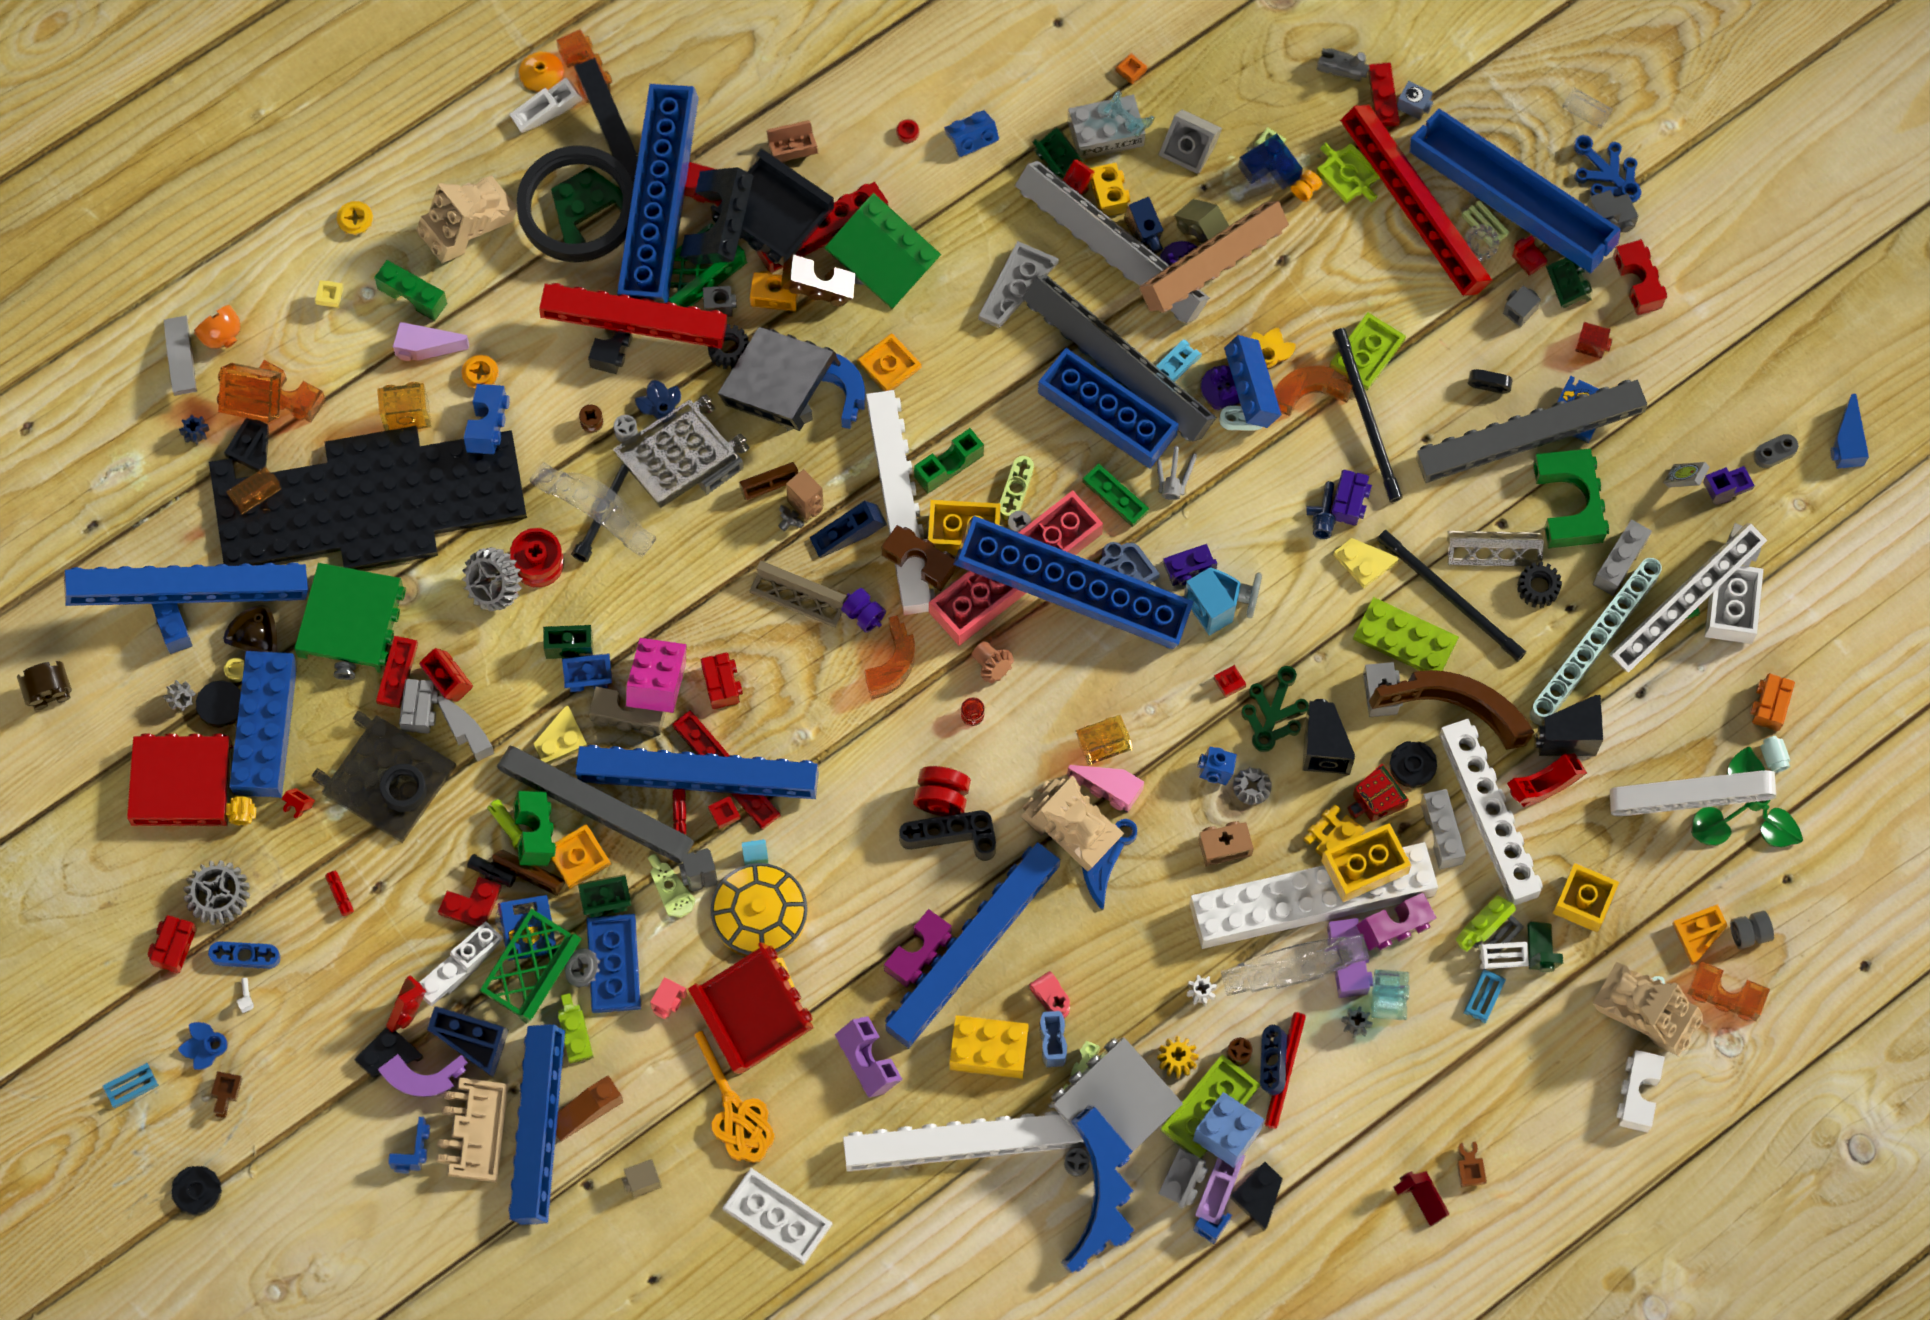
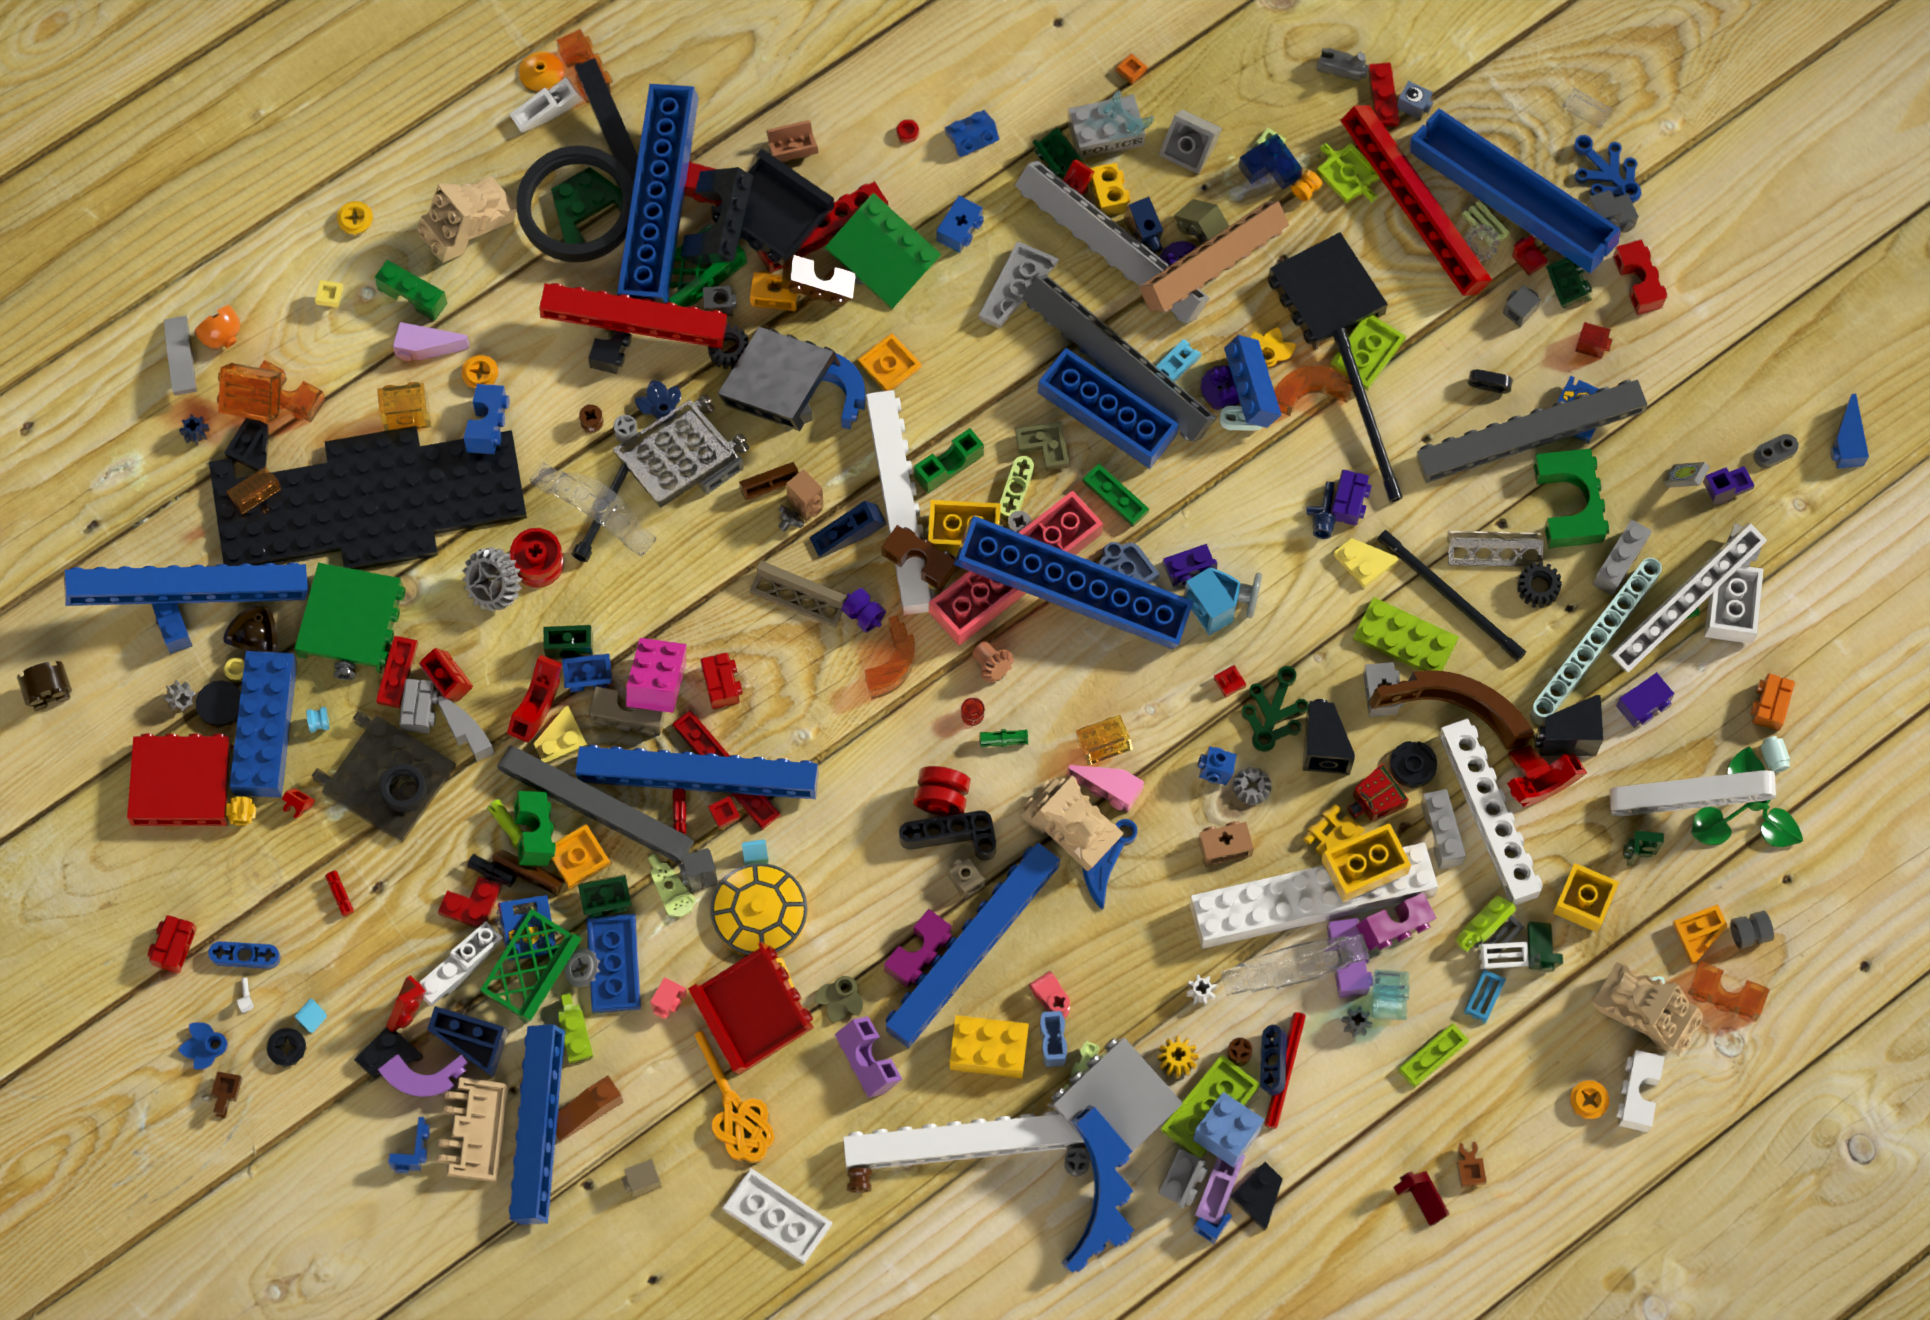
(126, 1077): dark azure tile -> none
(203, 1188): black tile -> none
(210, 910): light grey gear -> none
(278, 1040): none -> black gear
(310, 1016): none -> medium azure slope
(317, 719): none -> medium azure wheel
(538, 700): none -> red arch
(840, 1002): none -> olive plate
(859, 1180): none -> reddish brown wheel
(960, 224): none -> blue brick
(966, 885): none -> dark tan brick
(1003, 738): none -> green pin
(1046, 438): none -> olive plate
(1172, 488): light grey plant -> none
(1326, 289): none -> black panel
(1433, 1055): none -> lime tile
(1529, 761): none -> red tile
(1589, 1089): none -> light orange gear
(1643, 845): none -> dark green bracket
(1645, 700): none -> dark purple brick

